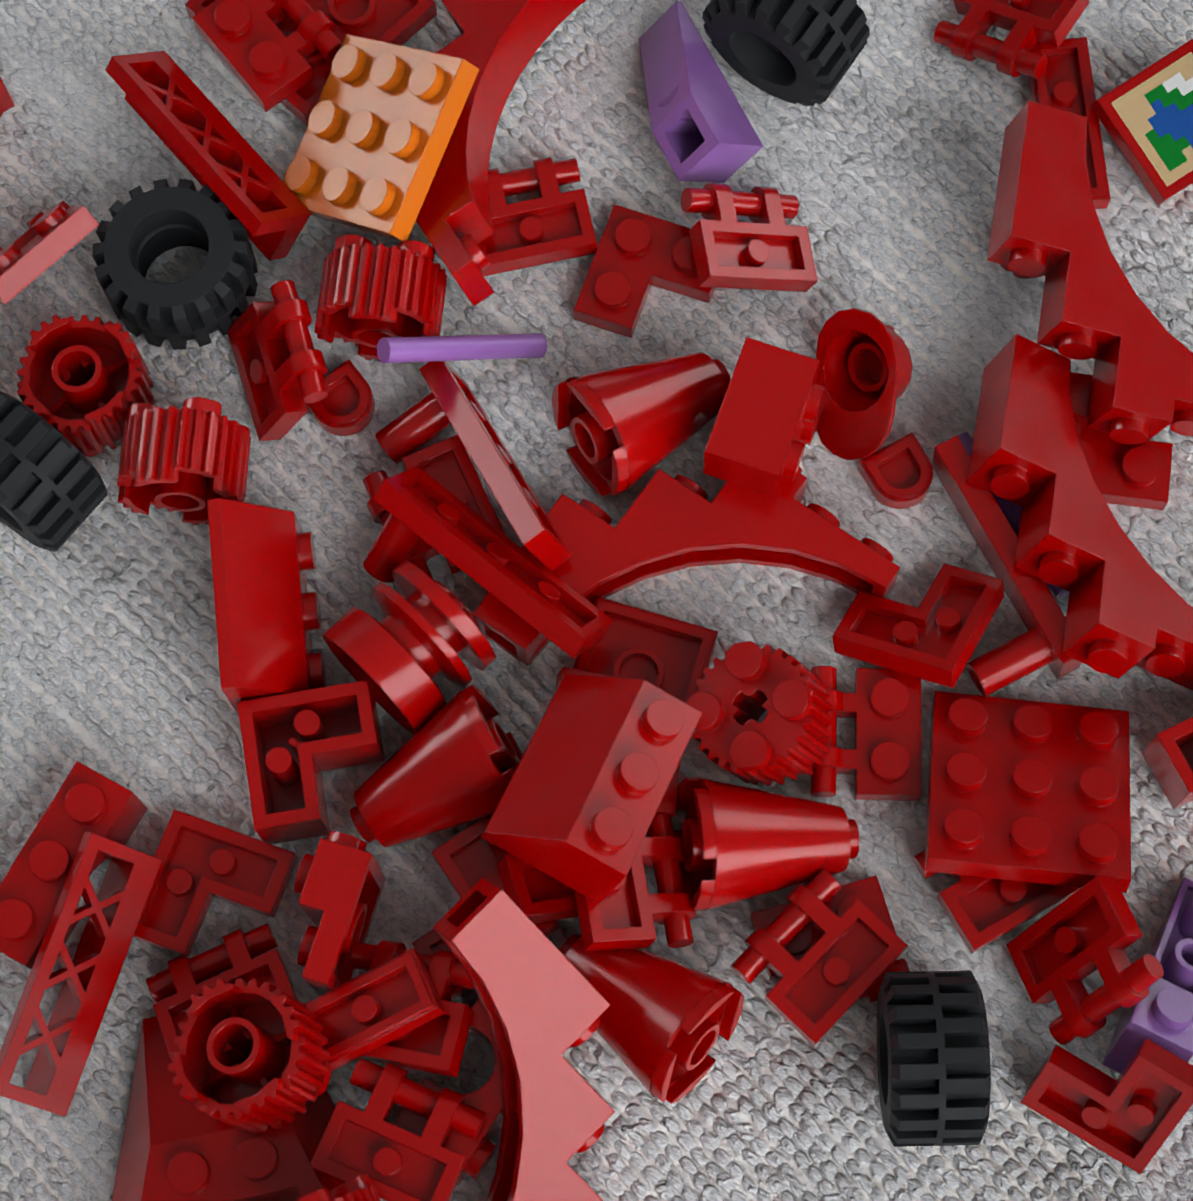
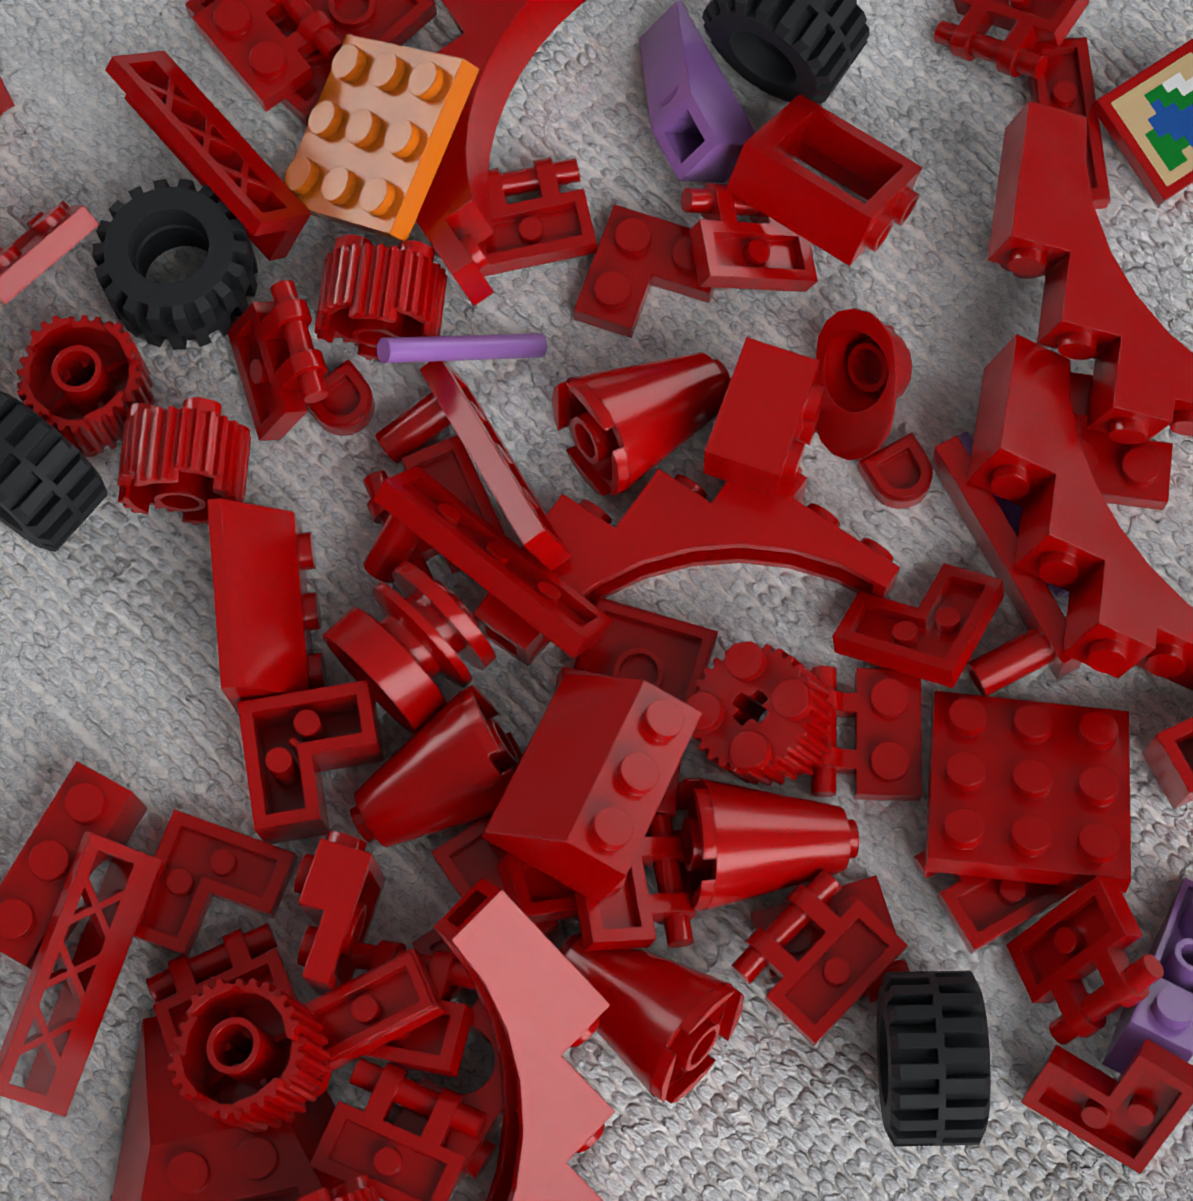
(808, 203): none -> red window

